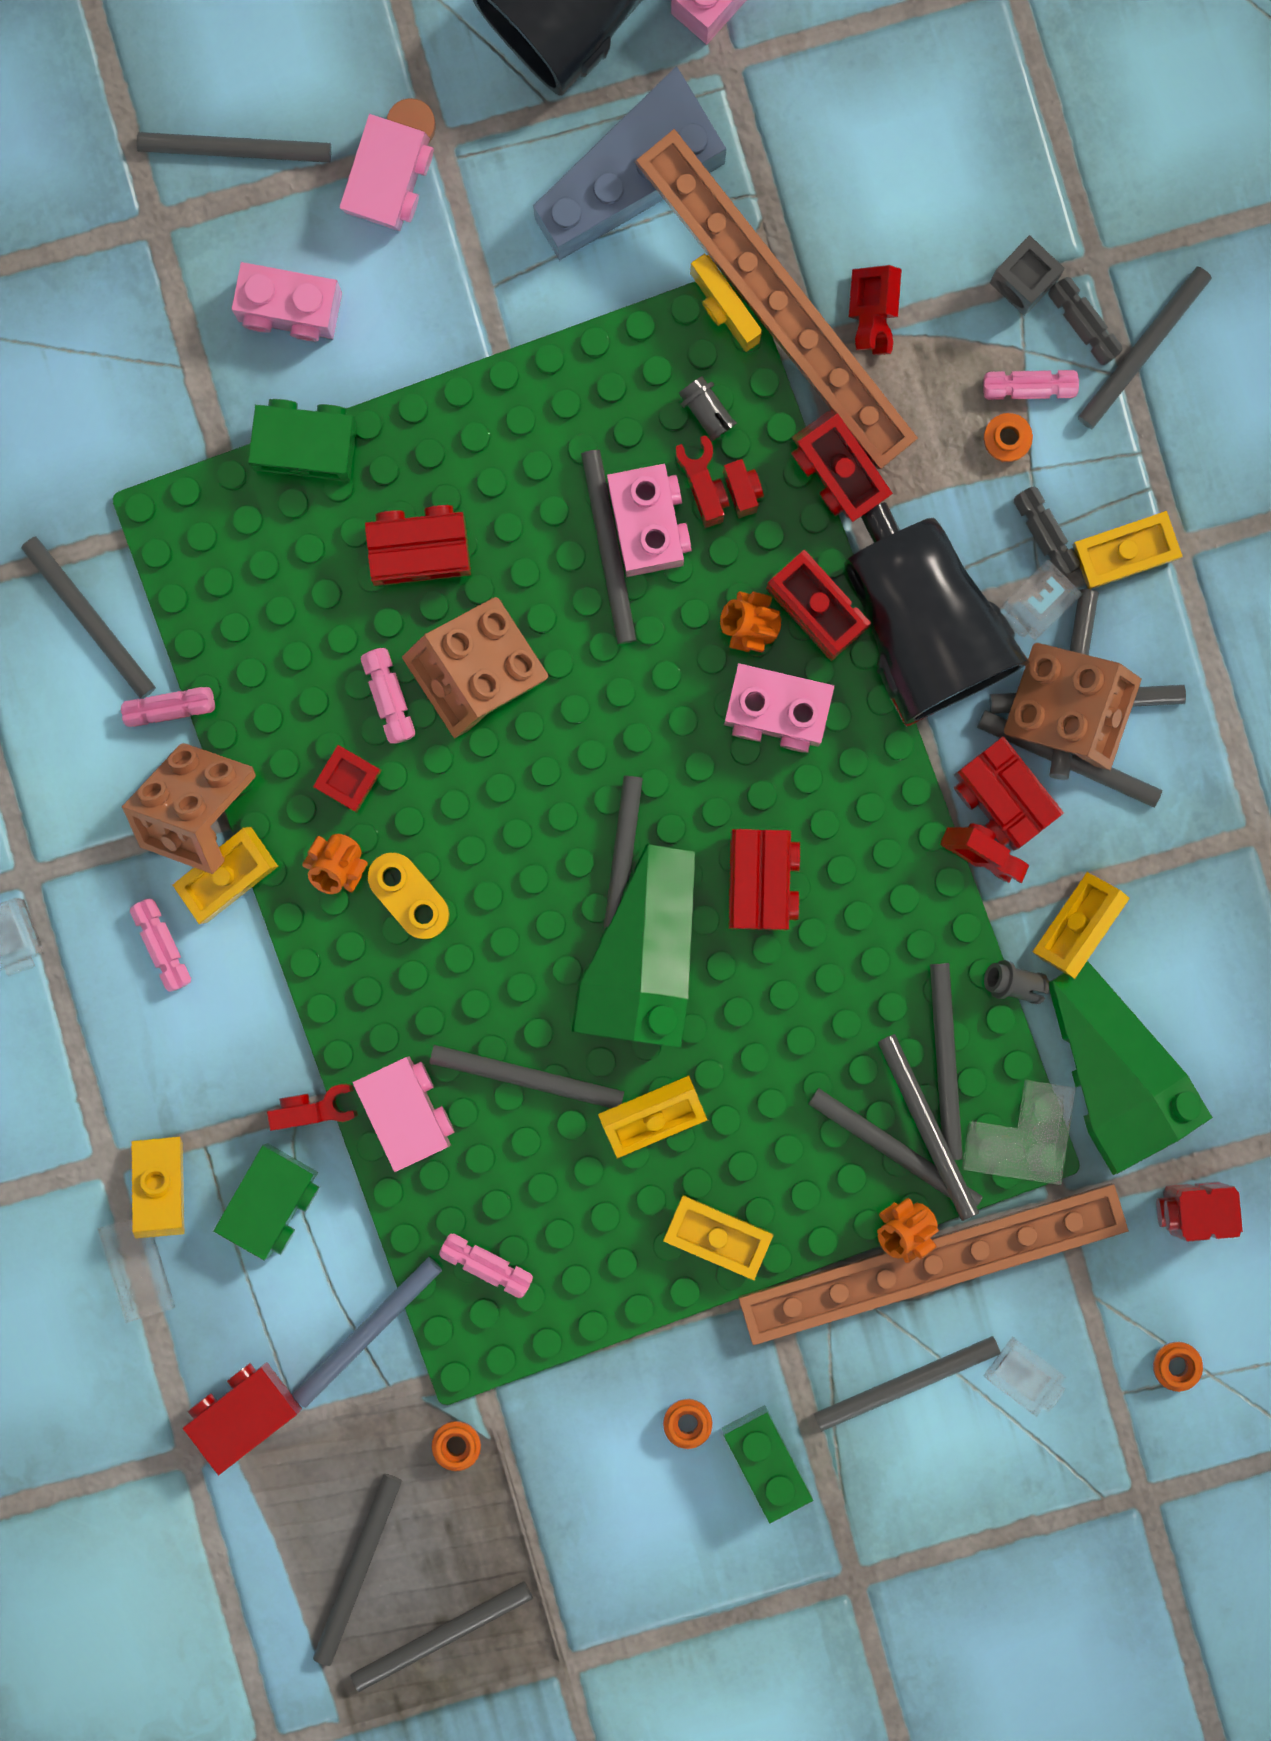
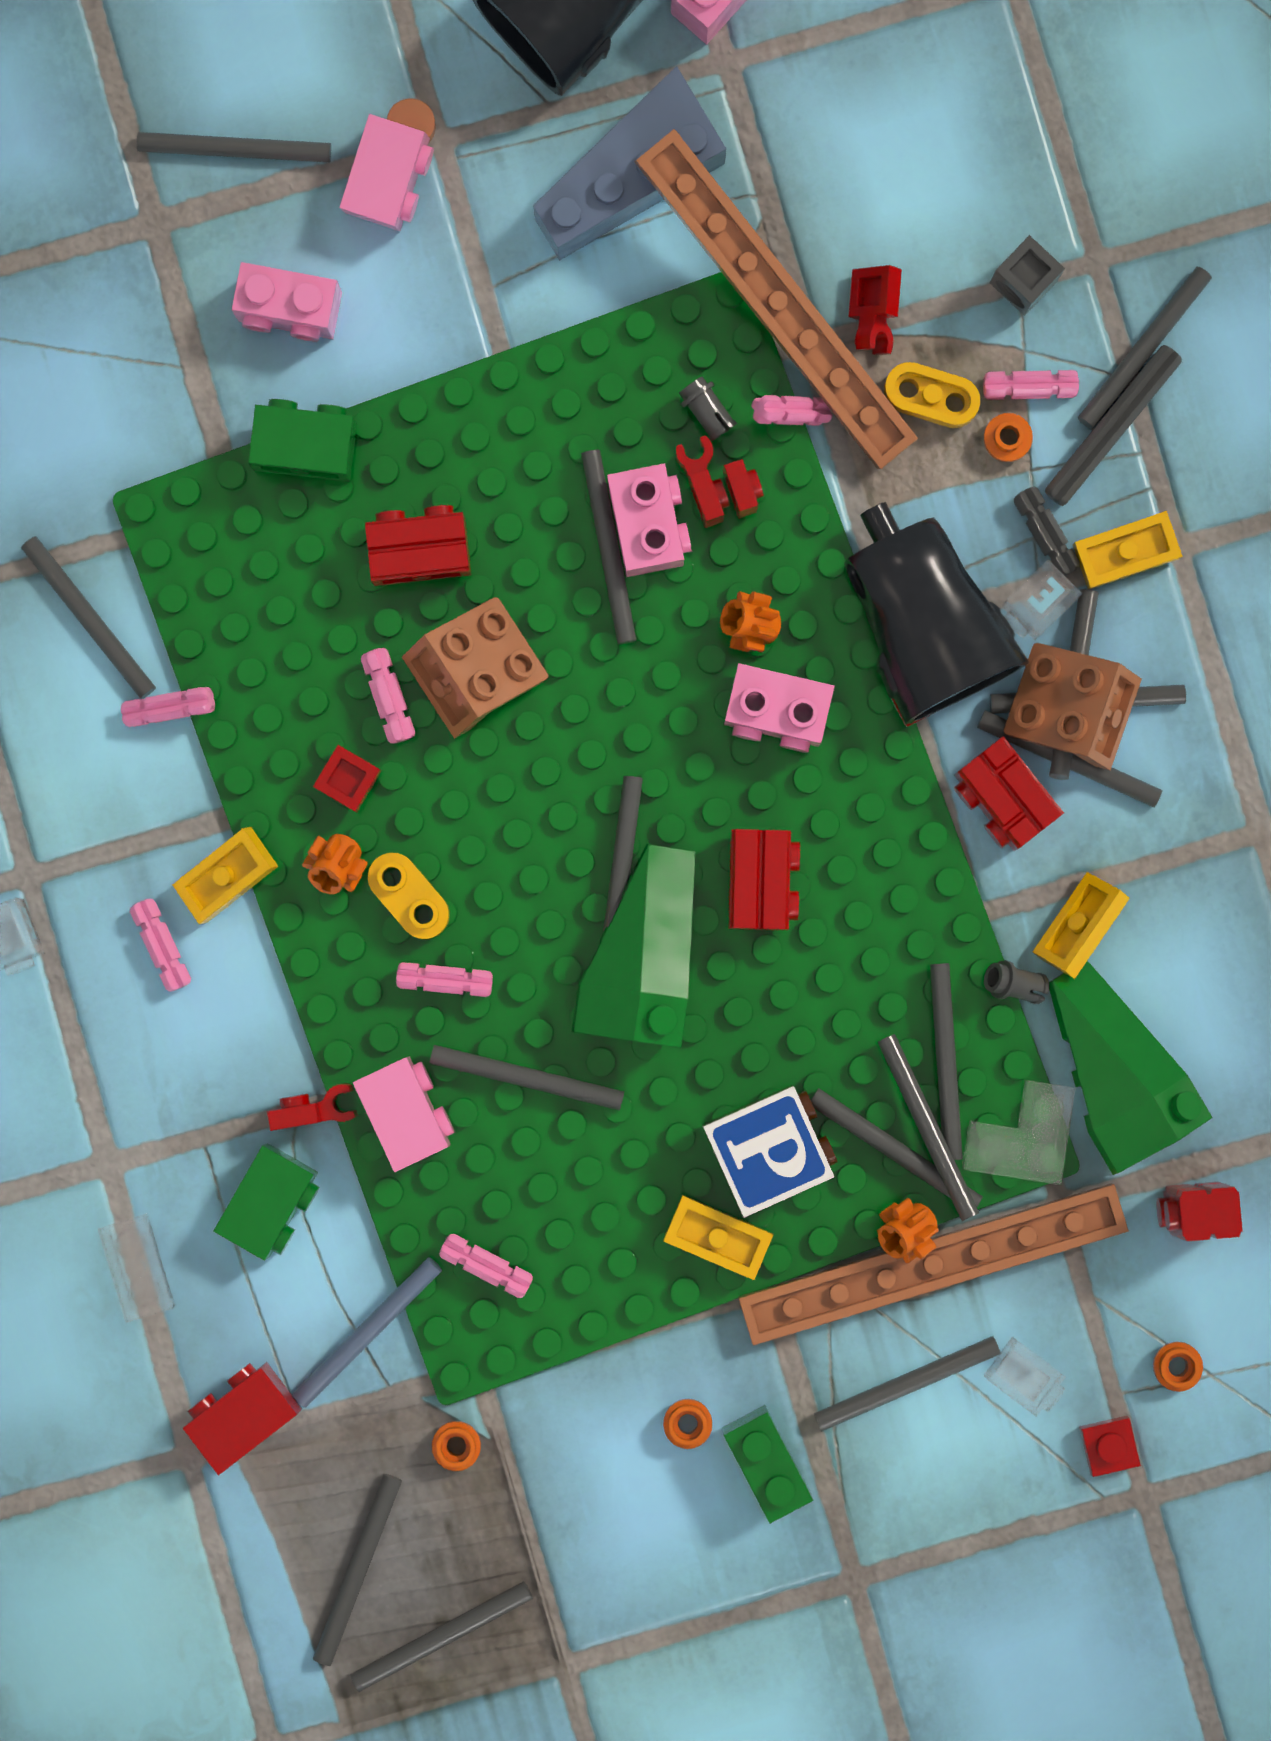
(157, 1187): yellow plate -> none
(182, 801): nougat bracket -> none
(444, 979): none -> bright pink axle
(652, 1117): yellow plate -> none
(724, 304): yellow plate -> none
(770, 1149): none -> piece
(791, 410): none -> bright pink axle
(817, 605): red brick -> none
(841, 465): red brick -> none
(932, 391): none -> yellow plate
(978, 847): red plate -> none
(1085, 320): dark grey axle -> none
(1110, 1446): none -> red plate
(1113, 425): none -> dark grey axle

